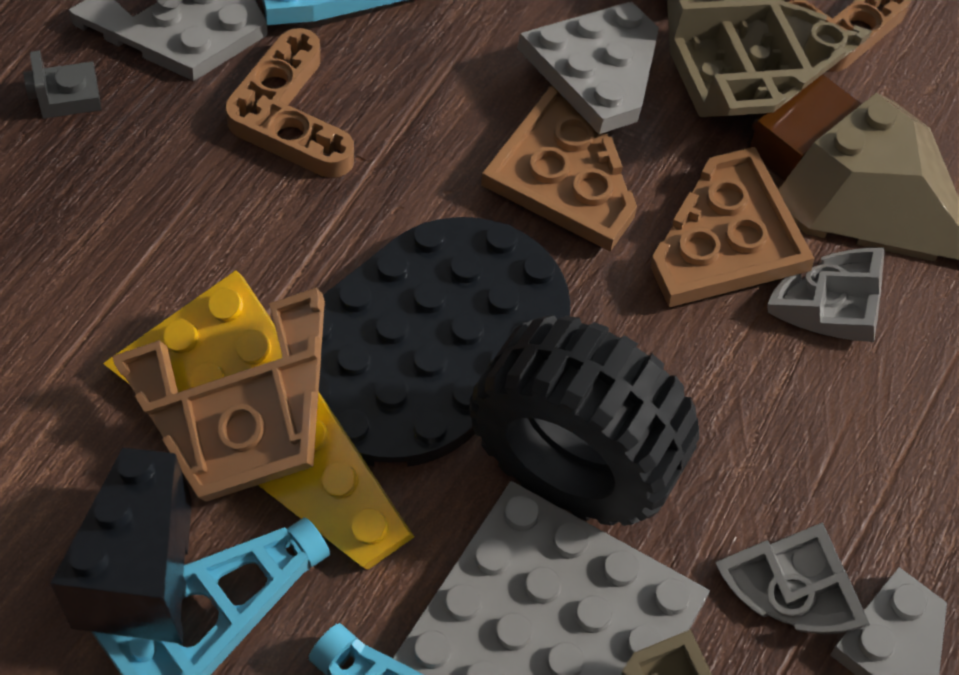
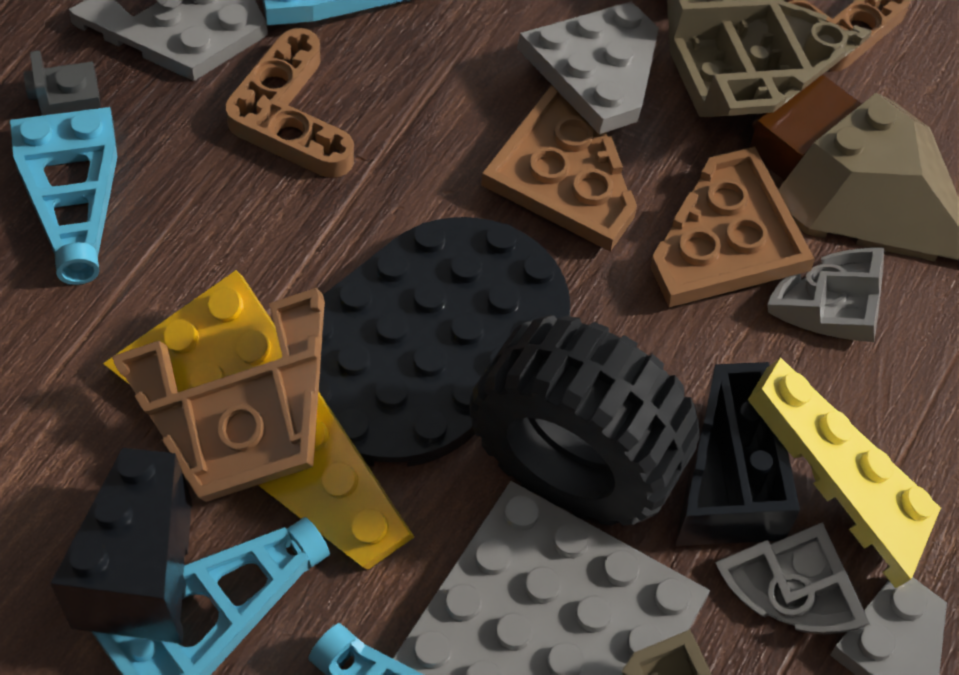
(64, 140): none -> medium azure plate
(740, 470): none -> black wedge
(846, 465): none -> light yellow wing

